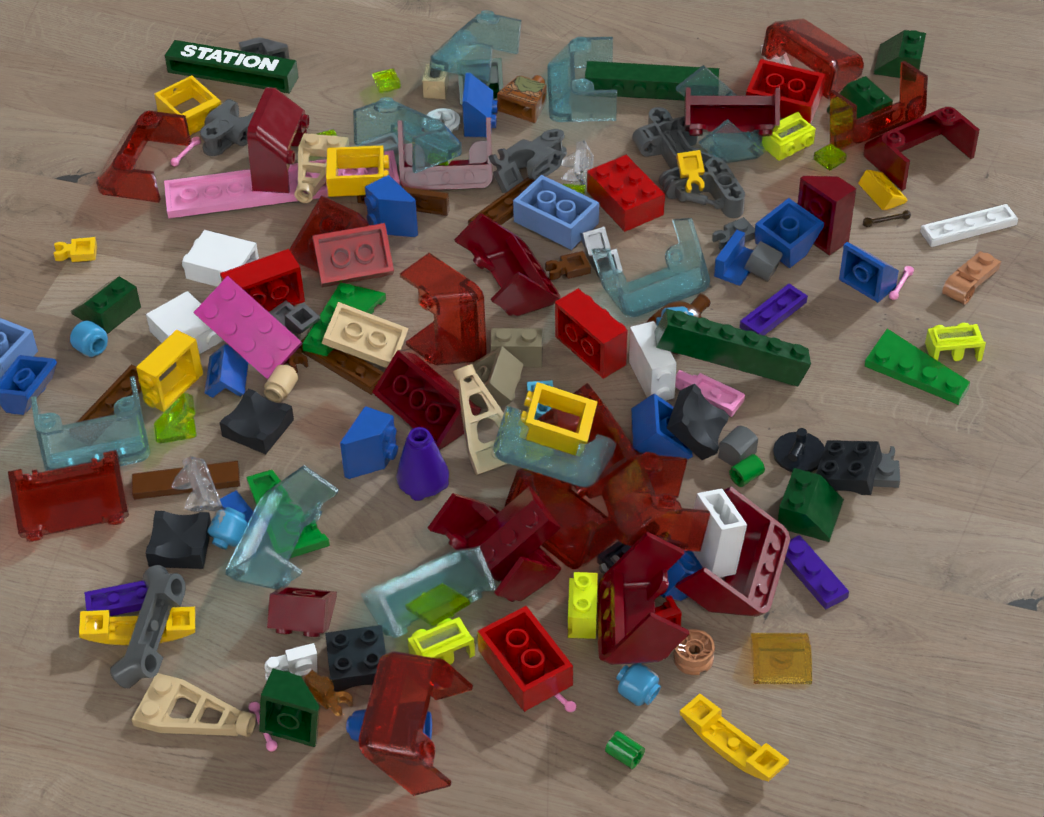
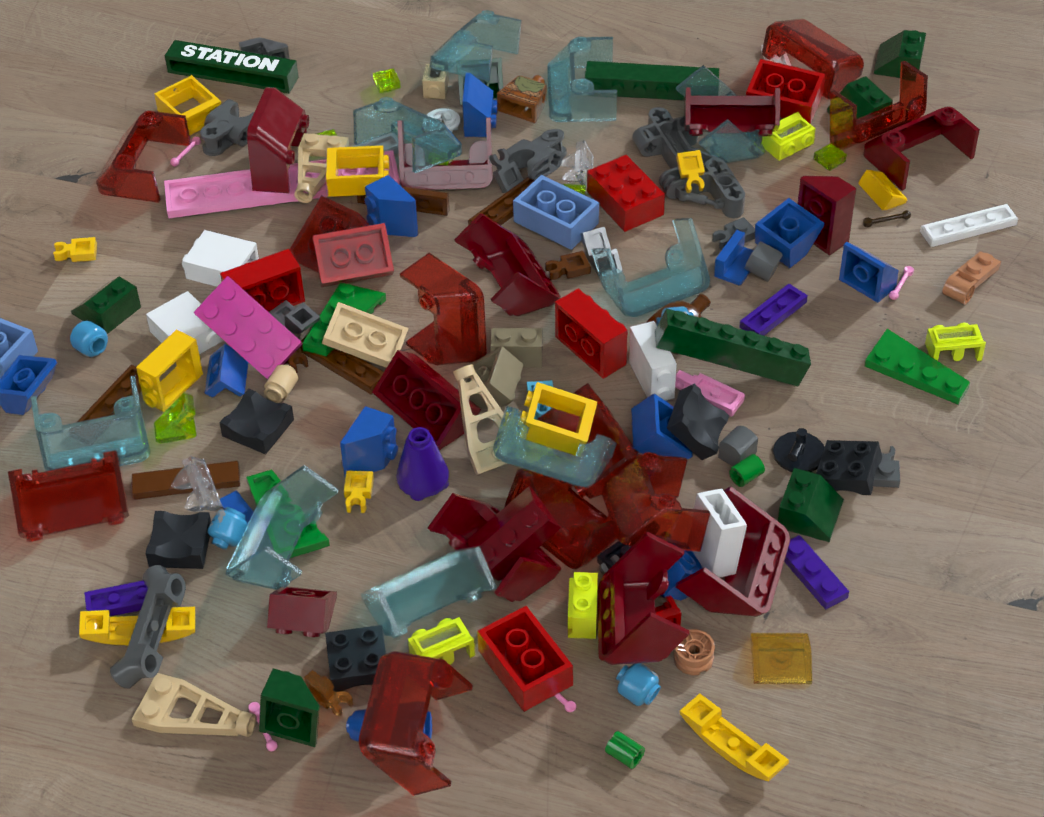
(296, 660): white plate -> none
(358, 488): none -> yellow plate
(437, 604): clear neon green piece -> none

